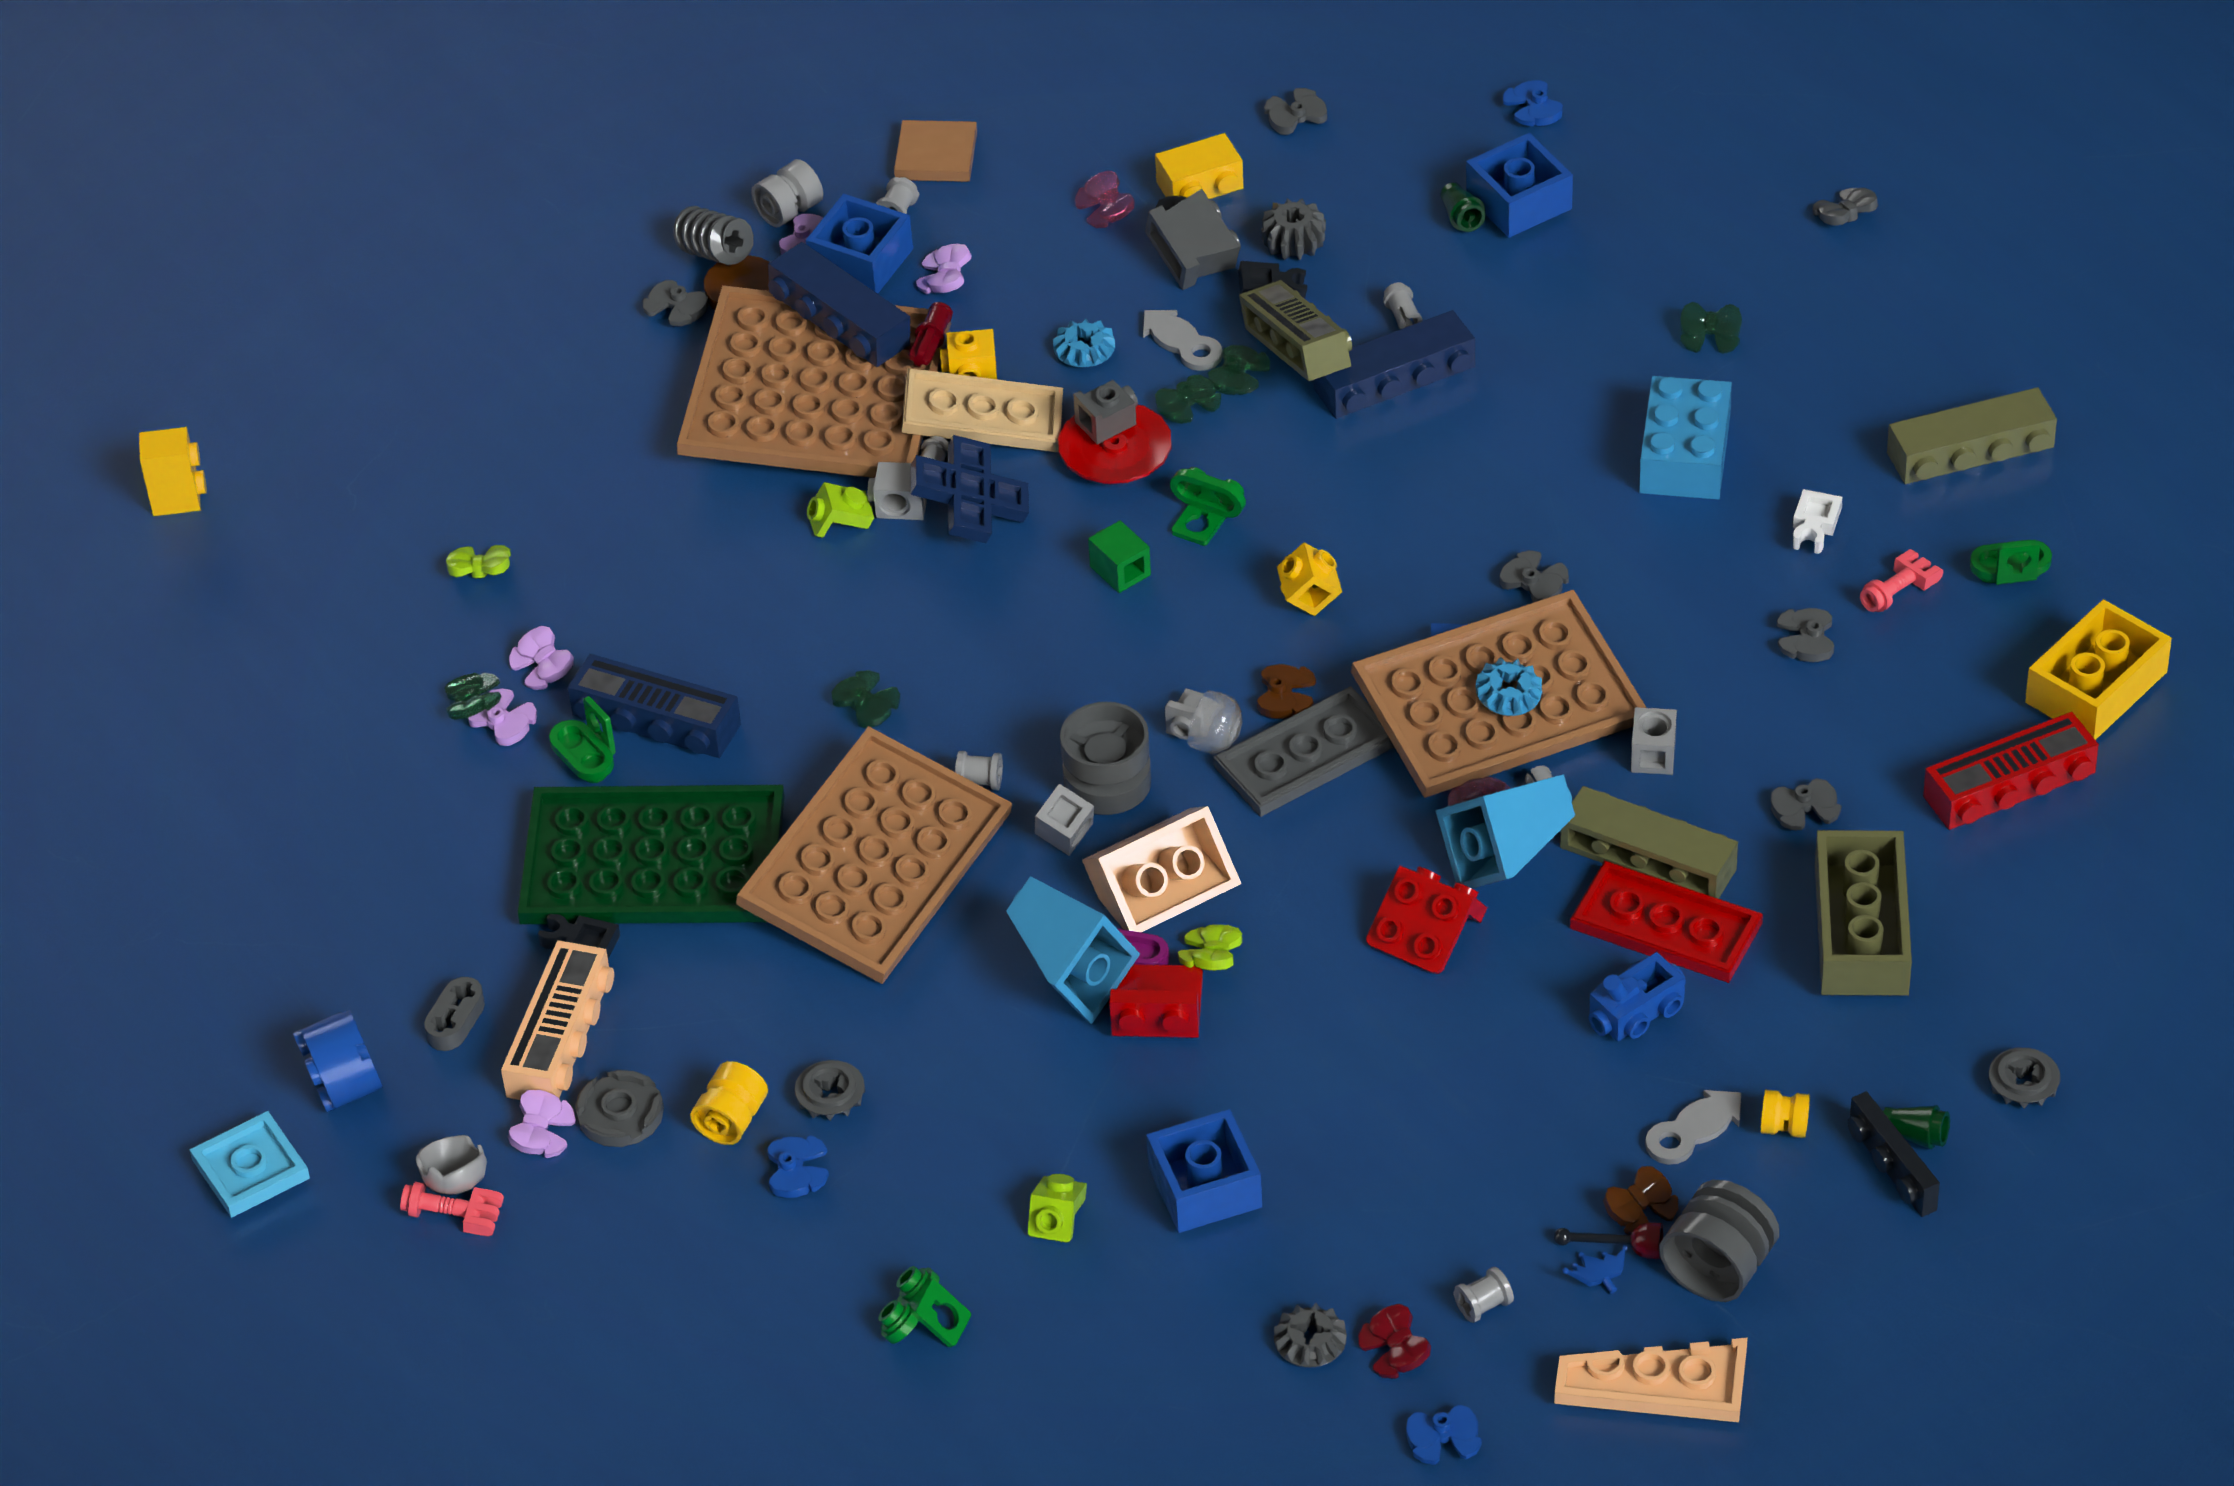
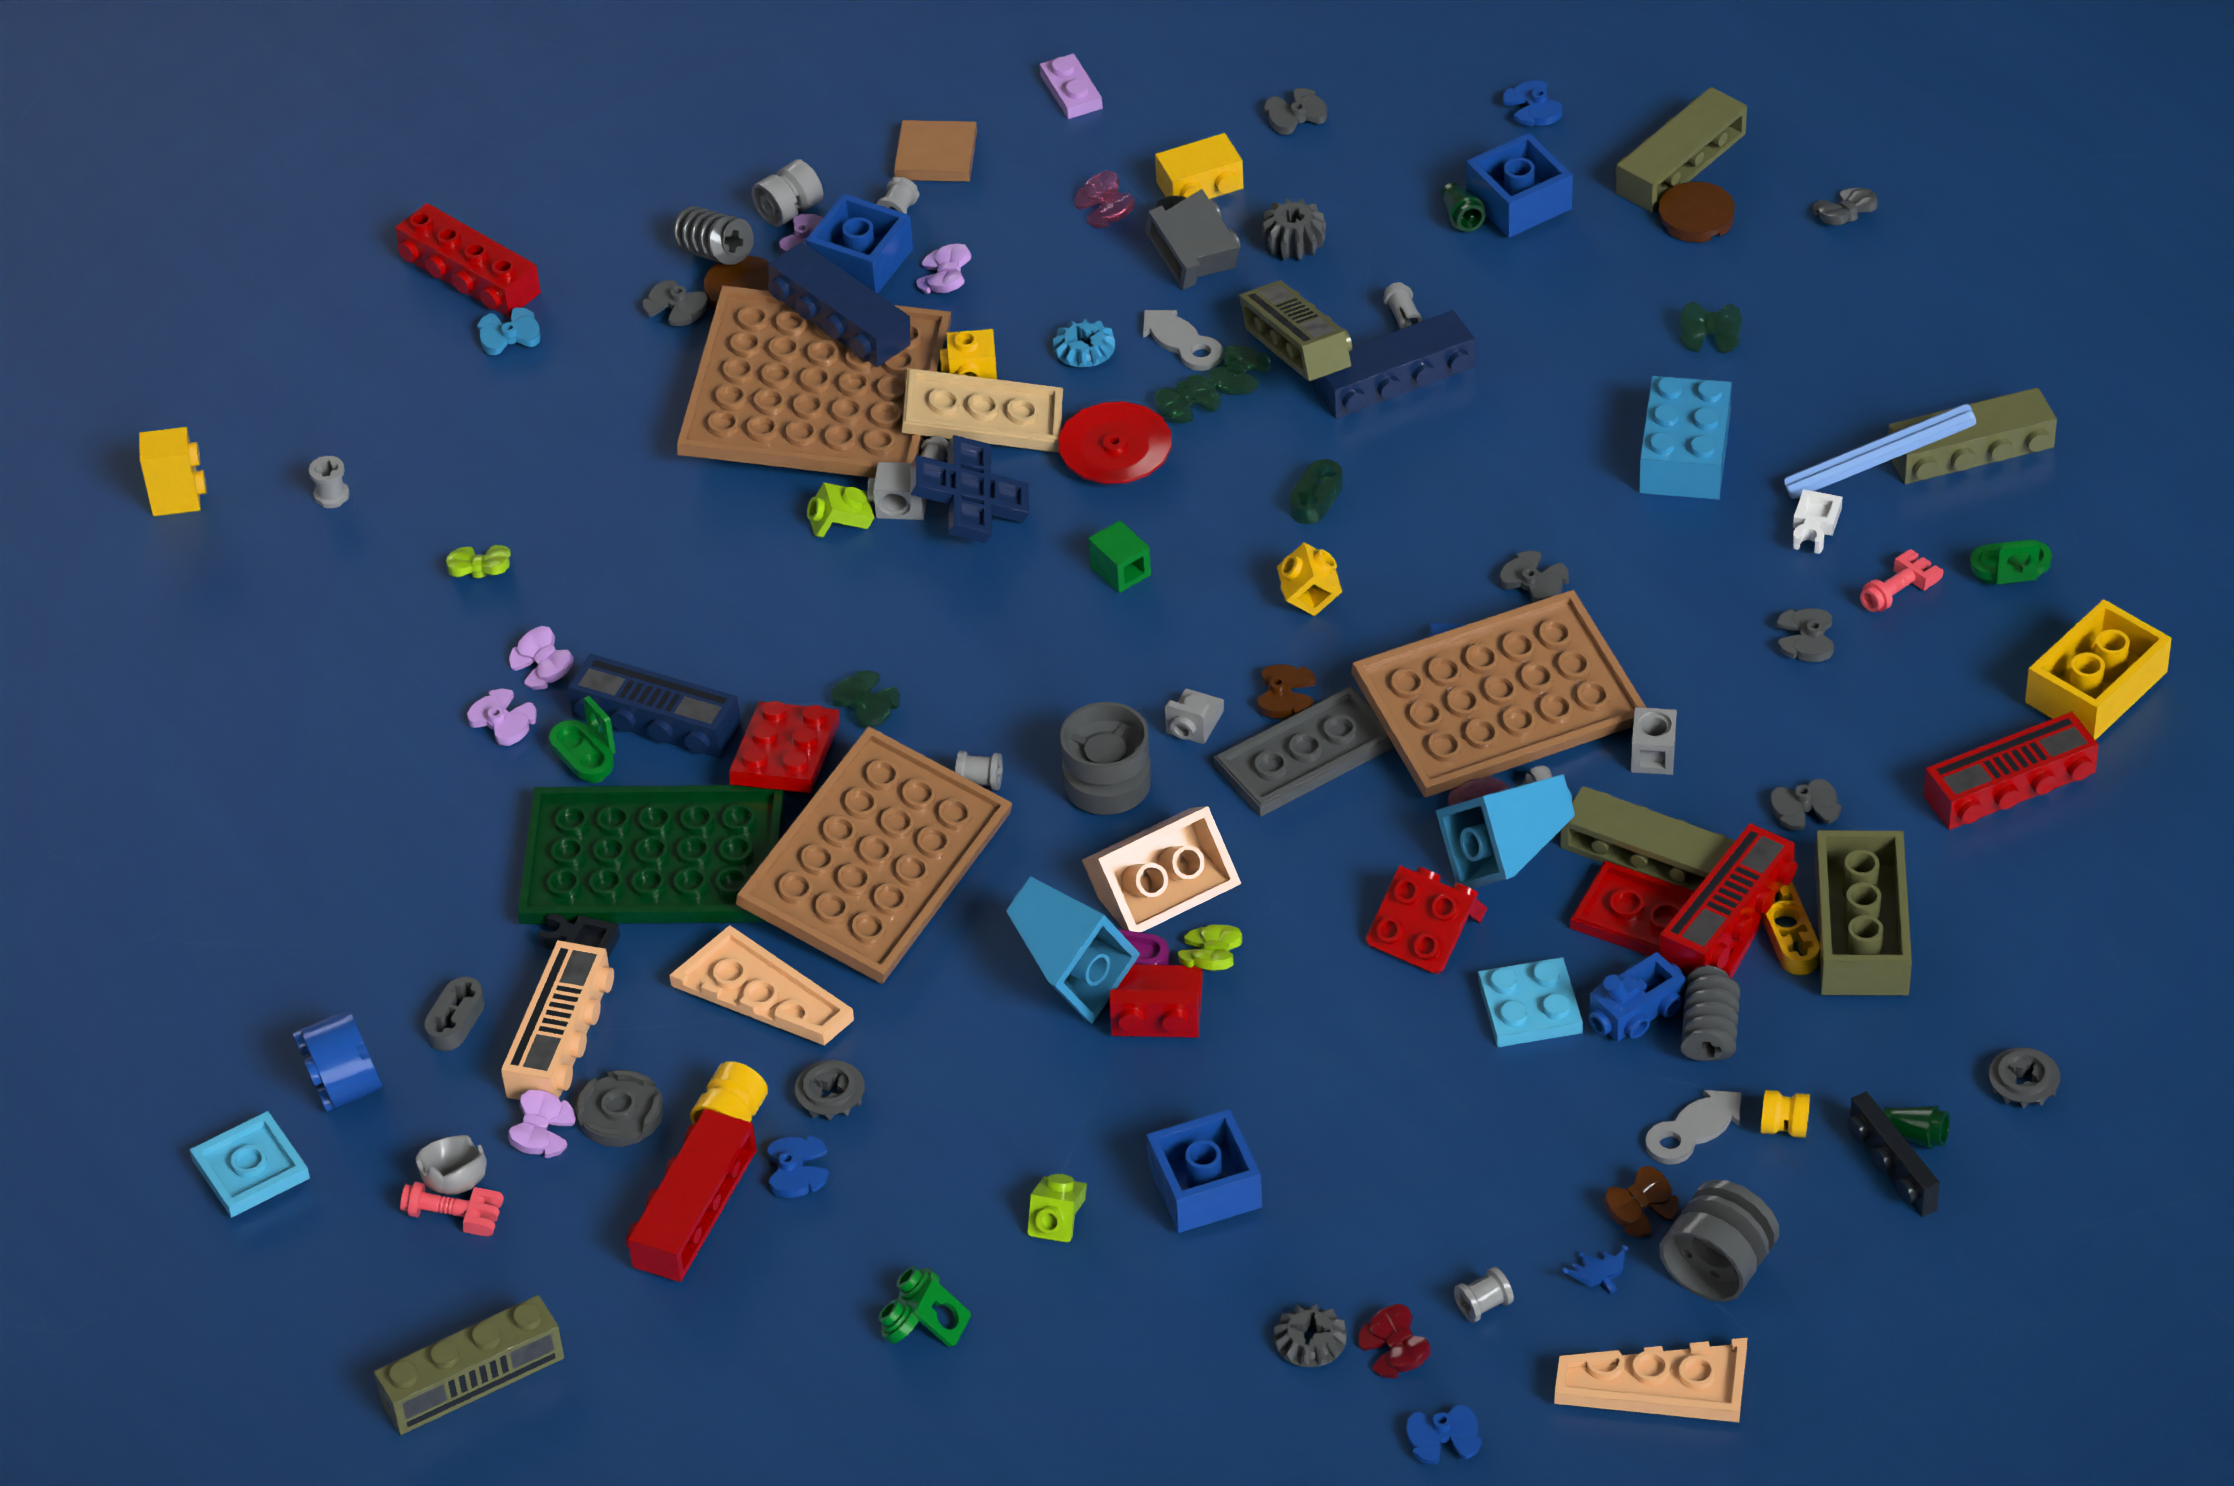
(327, 475): none -> light grey bush
(466, 692): clear green piece -> none
(467, 260): none -> red brick
(469, 1364): none -> olive brick
(521, 329): none -> dark azure piece
(691, 1195): none -> red brick
(760, 985): none -> light nougat wing
(784, 746): none -> red plate
(930, 334): dark red axle -> none
(1064, 819): light grey brick -> none
(1070, 86): none -> lavender plate
(1105, 410): dark grey brick -> none
(1205, 497): green bracket -> none
(1215, 723): clear hair -> none
(1258, 274): black plate -> none
(1323, 494): none -> clear green beam
(1509, 700): dark azure gear -> none
(1530, 1002): none -> medium azure plate
(1643, 1239): hinge -> none
(1681, 148): none -> olive brick
(1696, 211): none -> reddish brown tile
(1710, 1015): none -> dark grey piece
(1729, 900): none -> red brick
(1783, 937): none -> yellow beam
(1881, 450): none -> light blue axle

